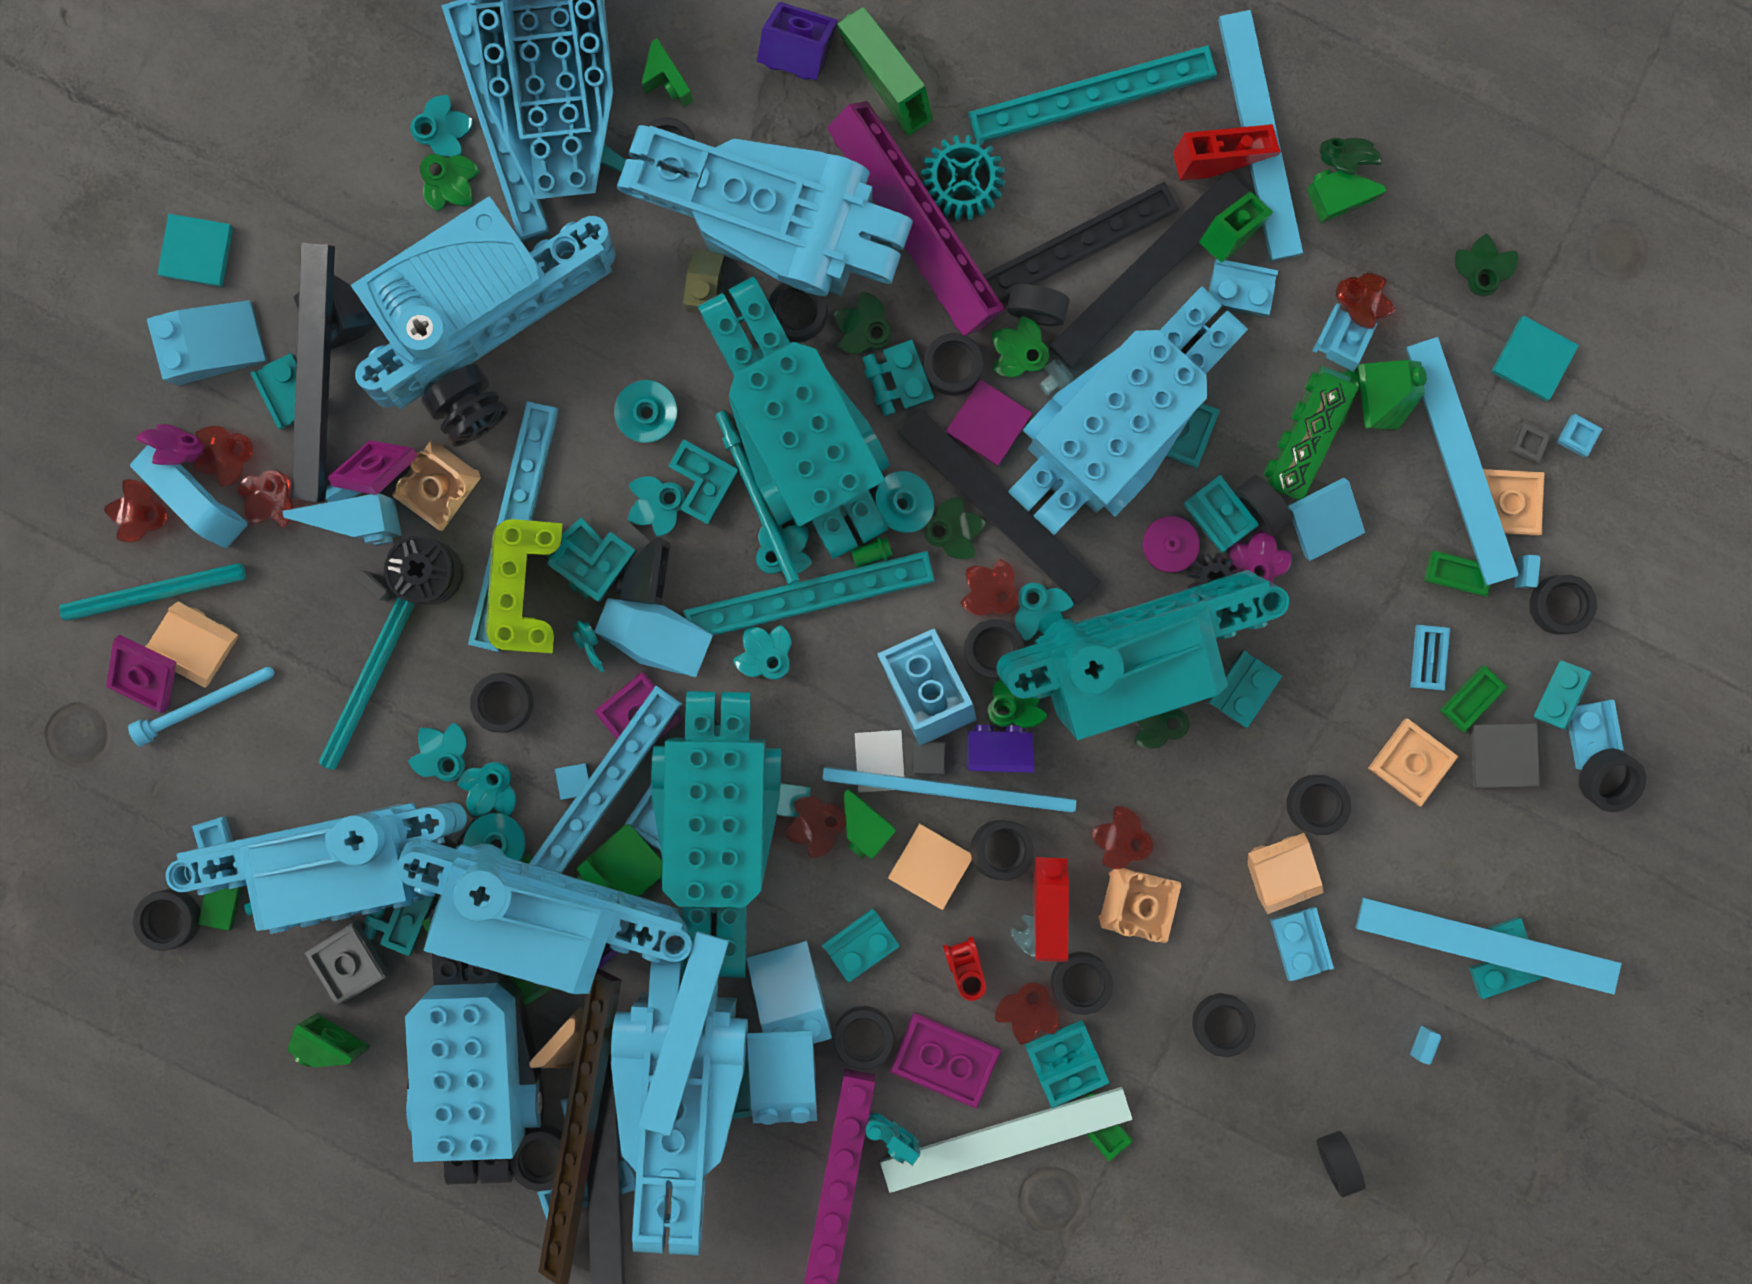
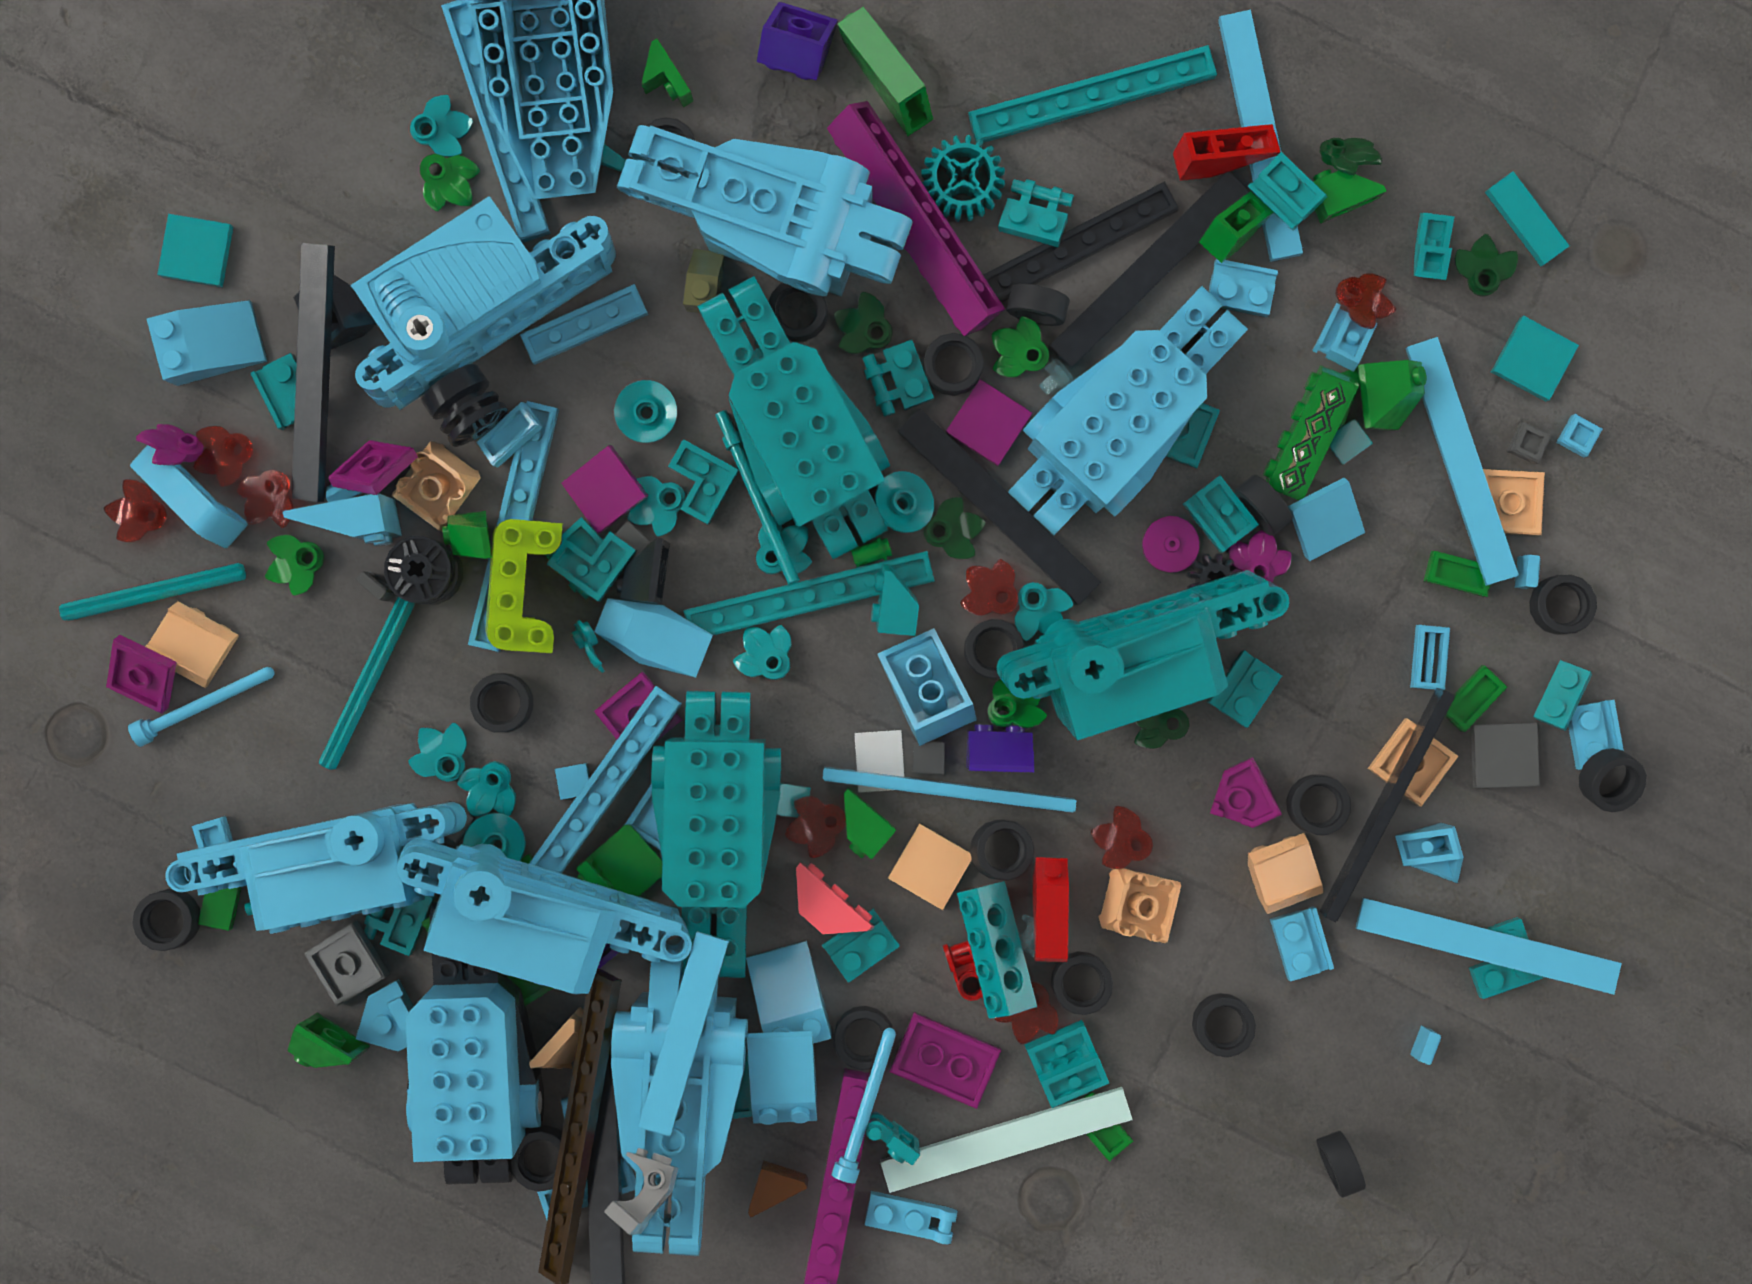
(291, 564): none -> green plate
(385, 1017): none -> medium azure plate
(468, 535): none -> green slope
(509, 434): none -> medium azure tile
(584, 324): none -> medium azure tile
(604, 489): none -> magenta tile
(635, 1213): none -> light grey tile
(774, 1186): none -> reddish brown slope
(826, 905): none -> coral slope
(846, 1168): none -> medium azure piece
(896, 605): none -> teal slope
(910, 1217): none -> medium azure plate
(996, 950): none -> teal brick
(1034, 221): none -> teal plate
(1245, 795): none -> magenta plate
(1287, 191): none -> teal plate
(1349, 441): none -> teal slope
(1387, 804): none -> black tile
(1432, 246): none -> teal slope
(1432, 850): none -> medium azure slope
(1527, 218): none -> teal tile

